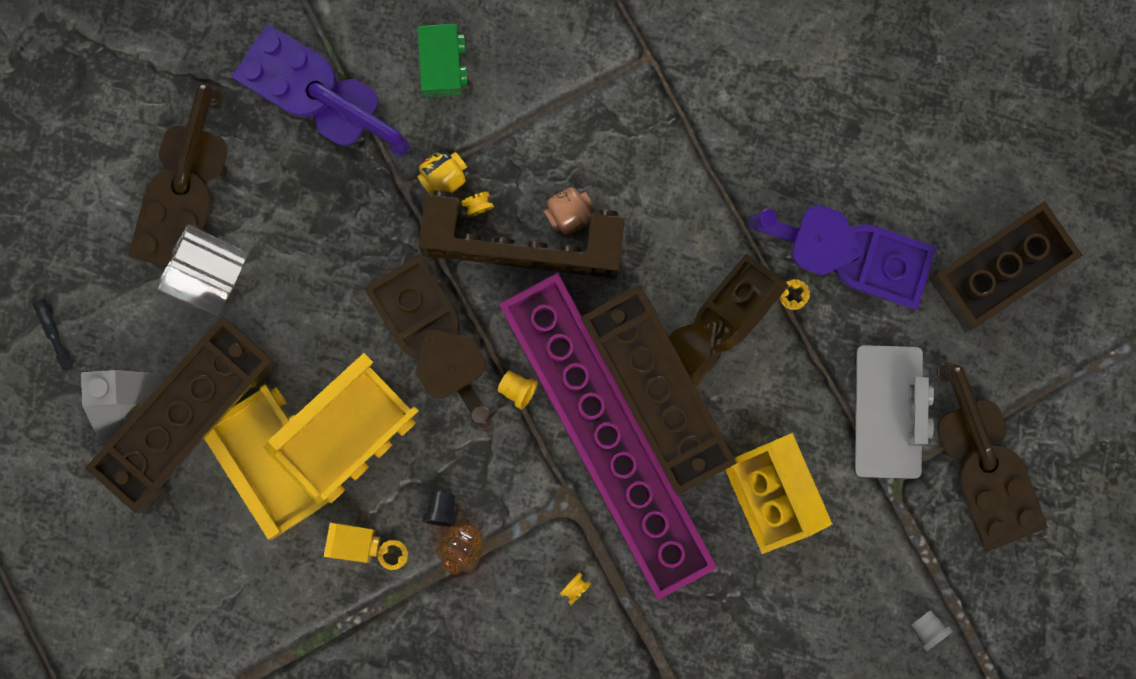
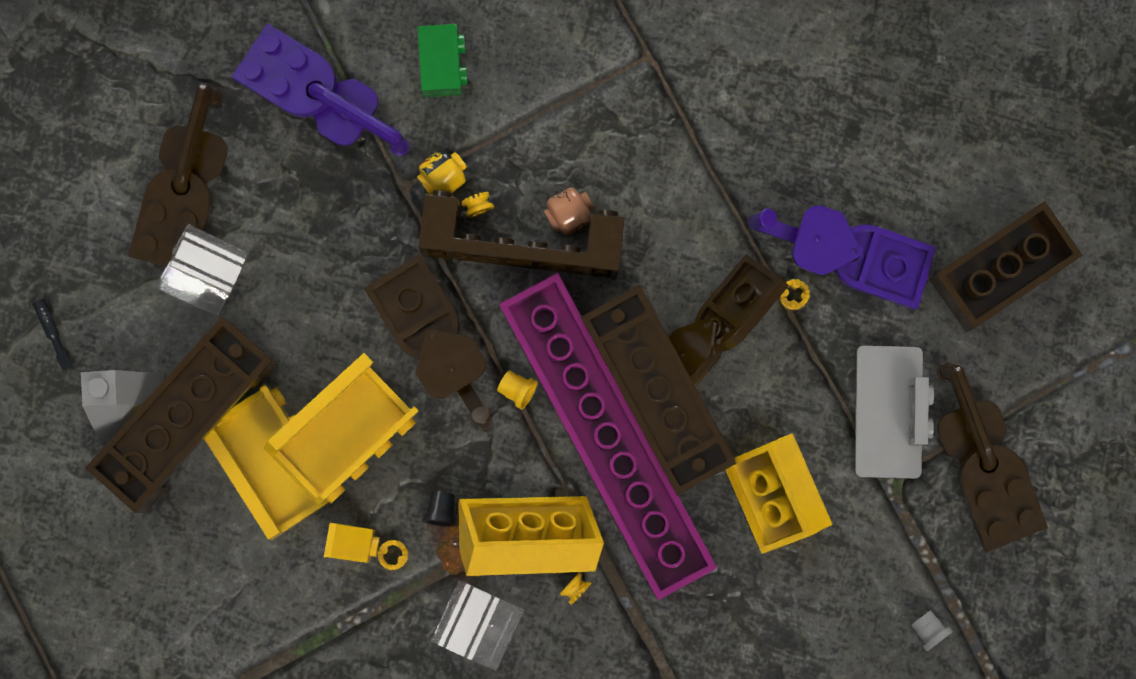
(477, 625): none -> slope
(528, 535): none -> yellow slope

